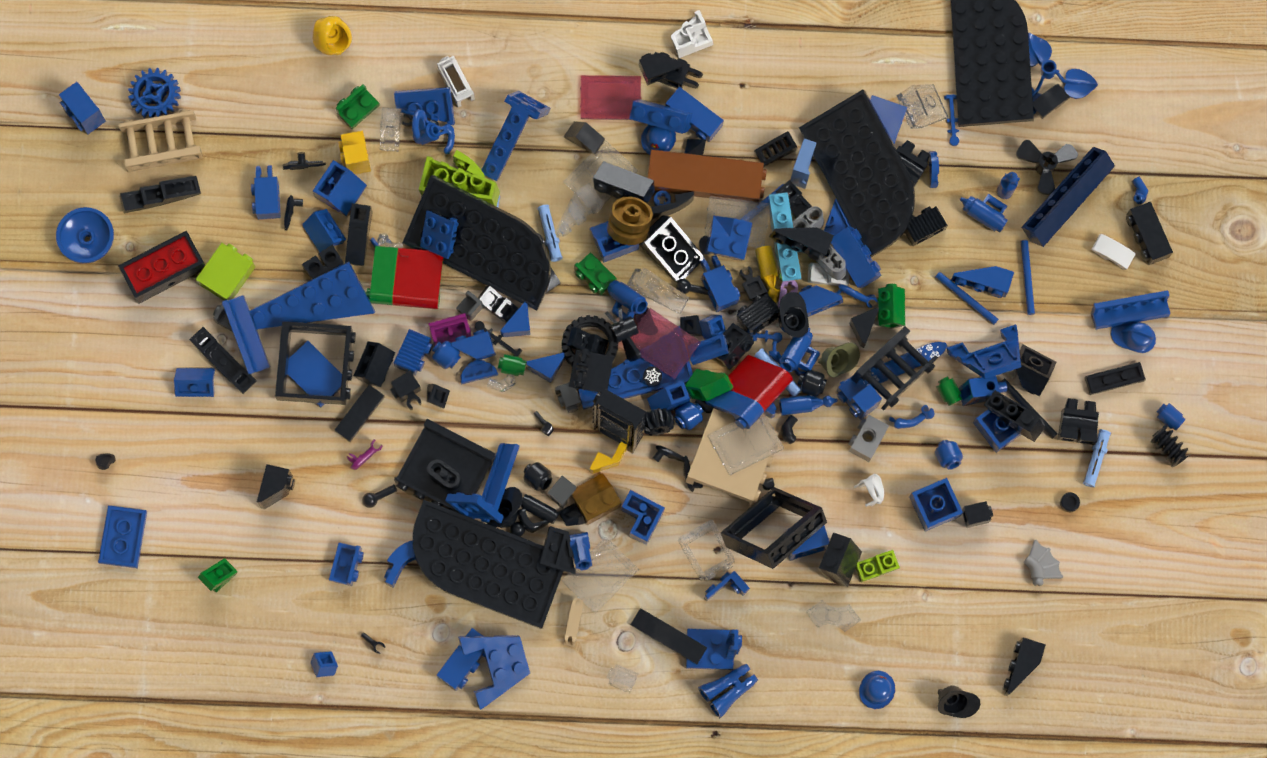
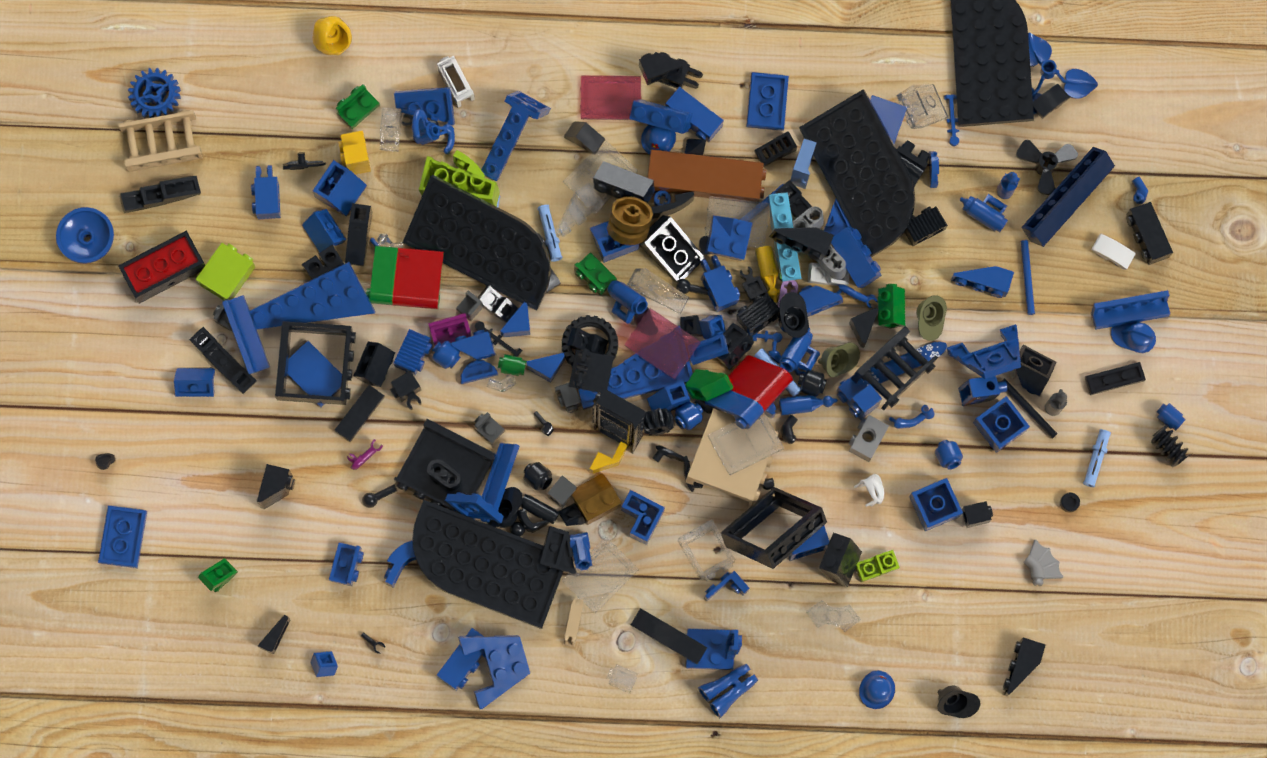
(81, 108): blue brick -> none
(272, 639): none -> black slope
(289, 210): black bar -> none
(437, 395): black slope -> none
(439, 234): blue hinge -> none
(488, 428): none -> dark grey bracket
(622, 332): black piece -> none
(652, 376): black tile -> none
(692, 36): white slope -> none
(767, 101): none -> blue tile
(931, 317): none -> olive piece
(949, 390): green brick -> none
(967, 298): blue piece -> none
(1015, 415): black slope -> none
(1056, 403): none -> dark grey wheel
(1079, 420): black hips -> none

